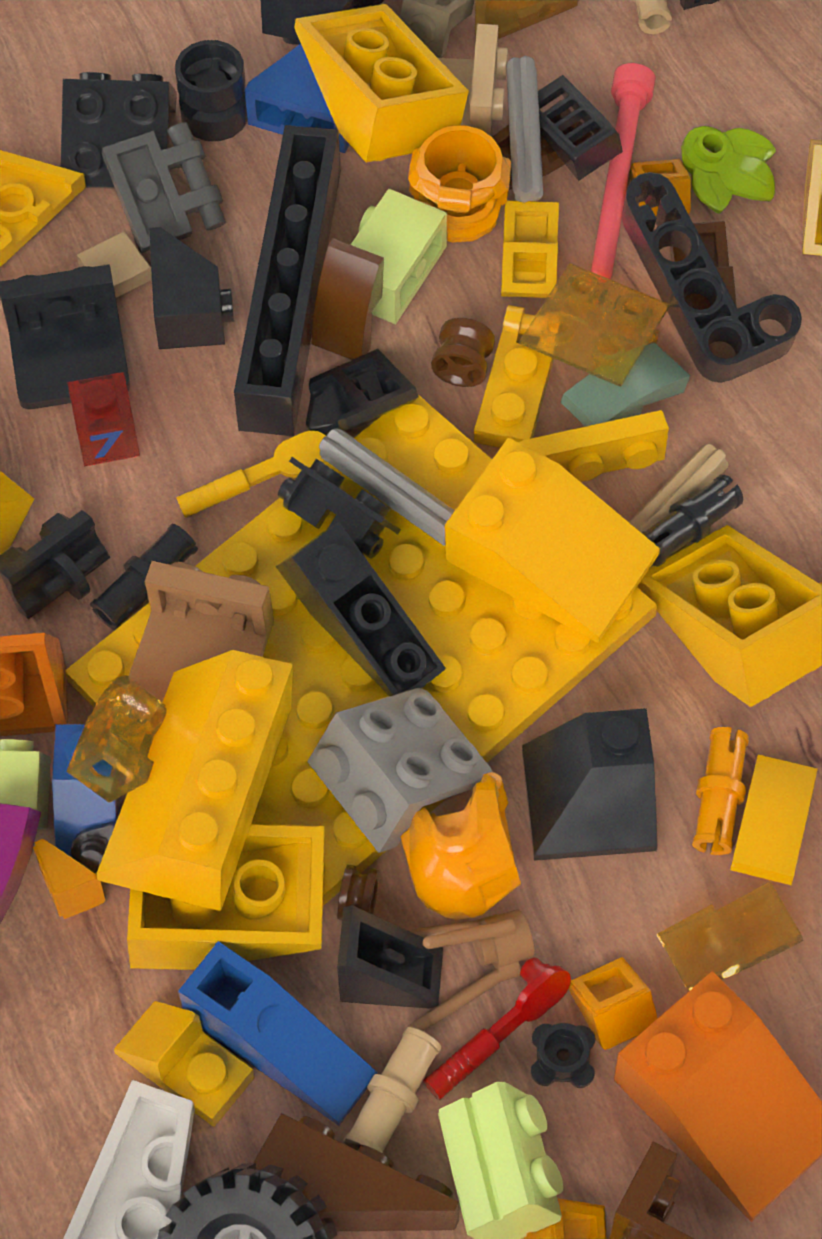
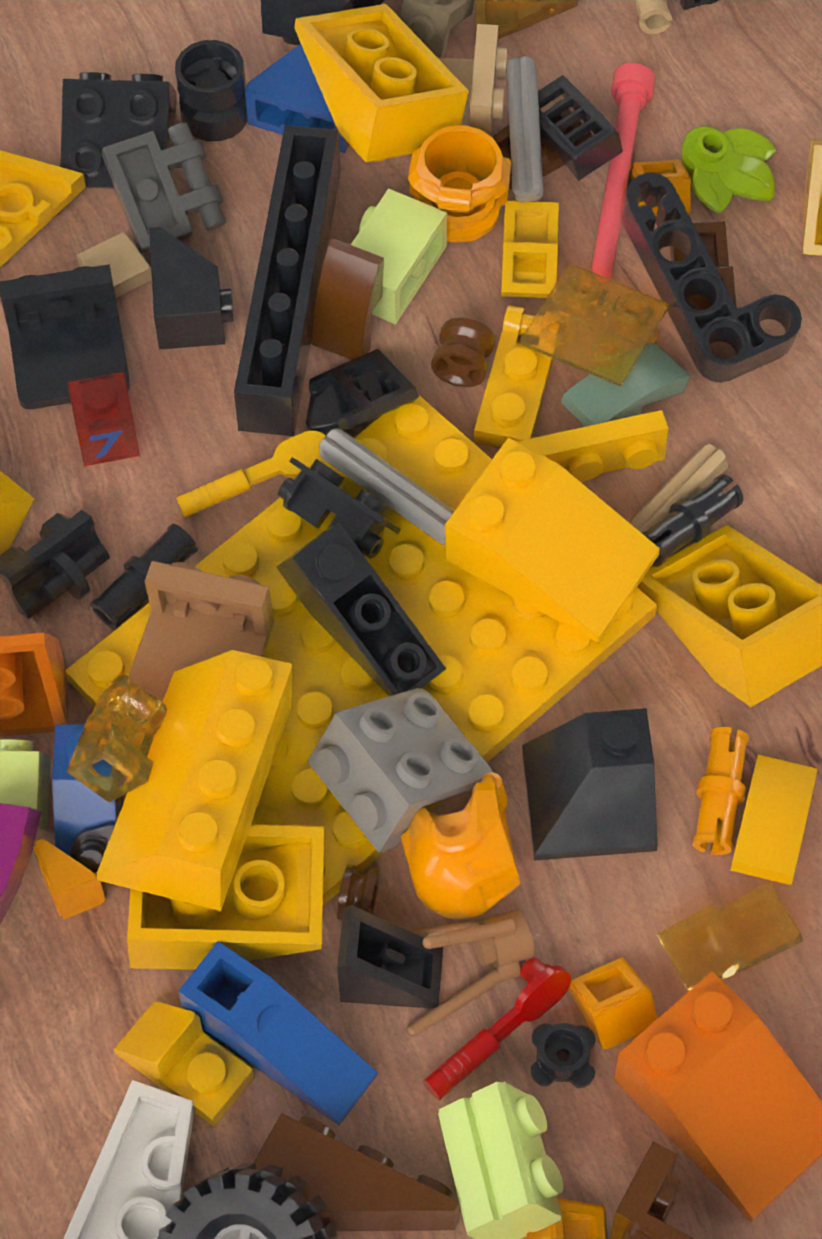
(394, 1090): tan pin -> none

